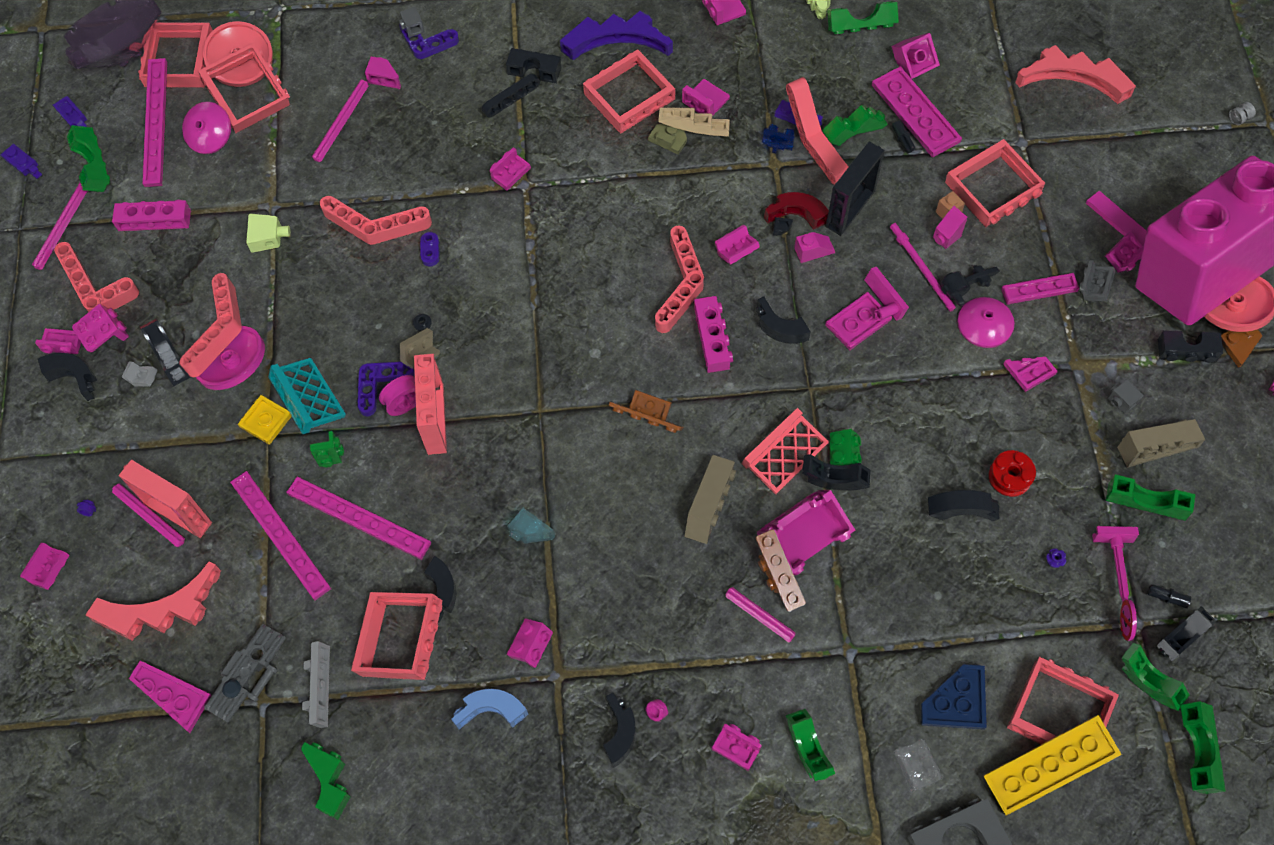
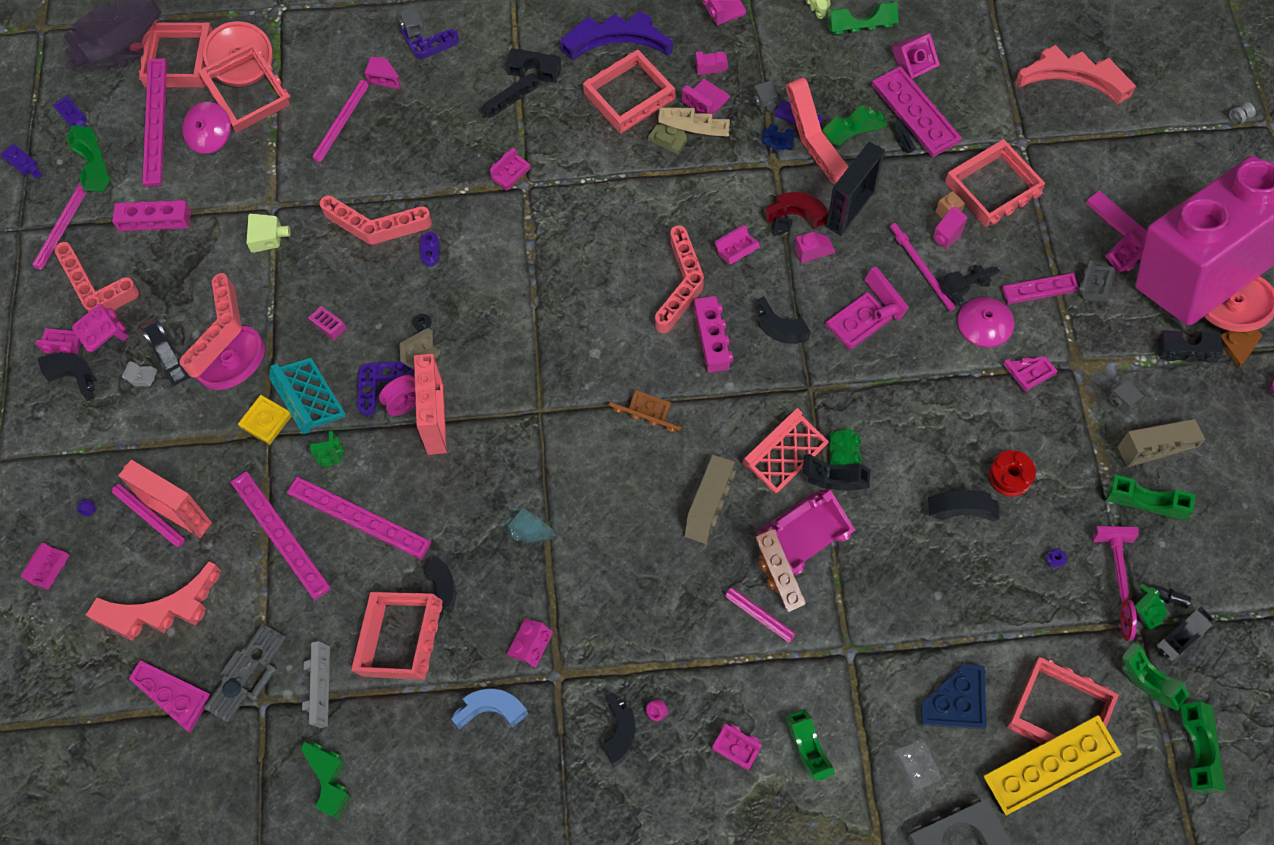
(336, 331): none -> dark pink slope
(711, 62): none -> dark pink leg
(765, 96): none -> dark grey brick
(1150, 607): none -> green bracket

